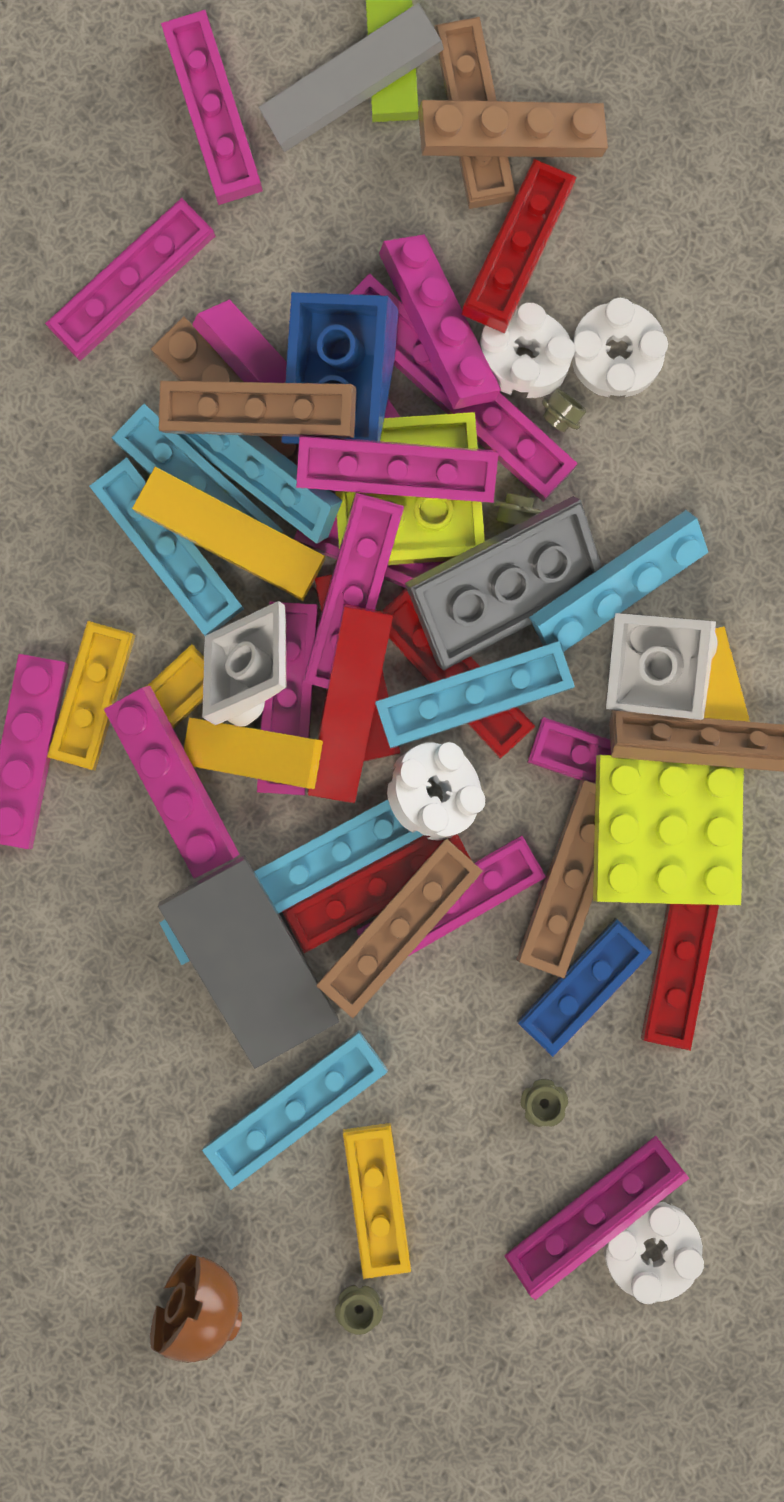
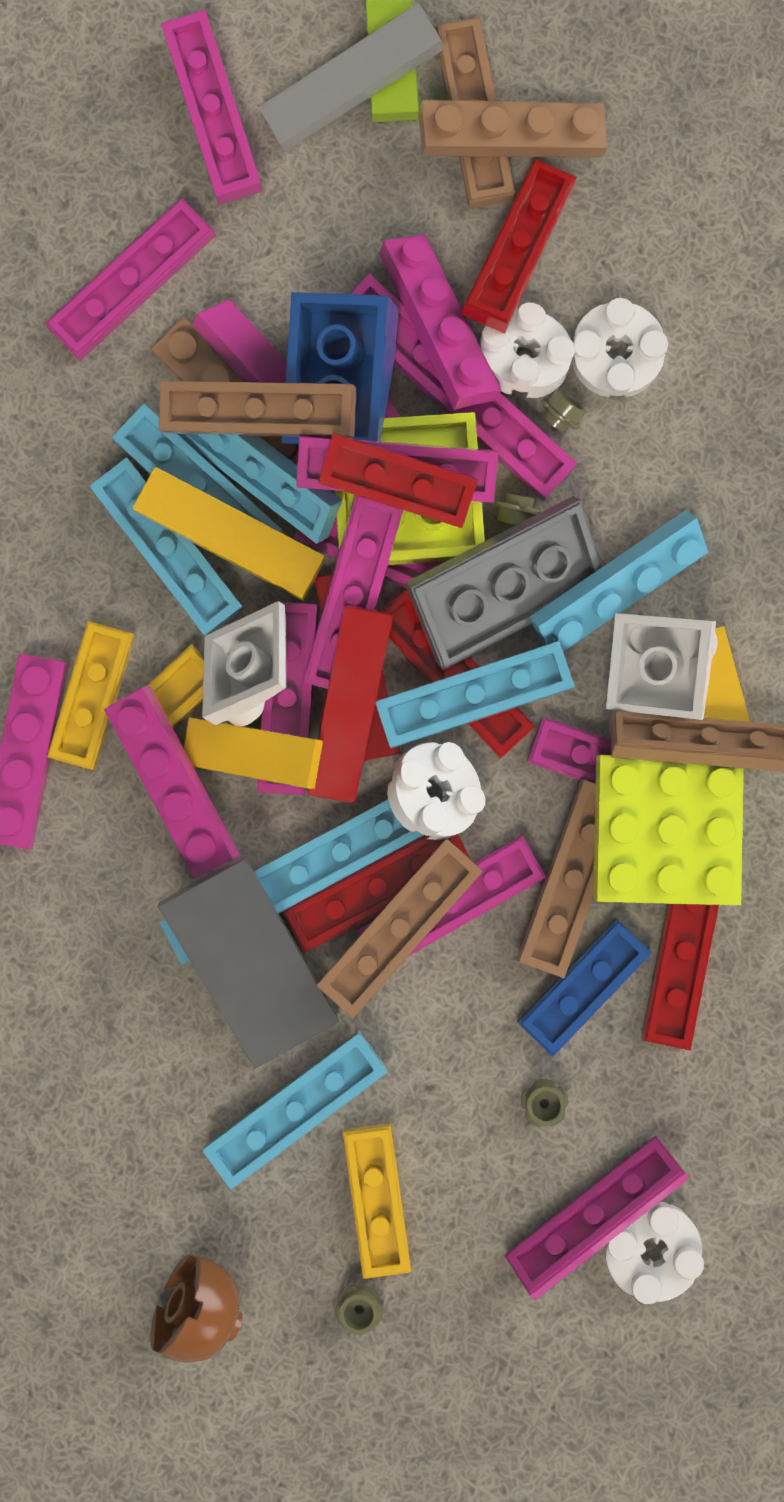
(397, 480): none -> red plate

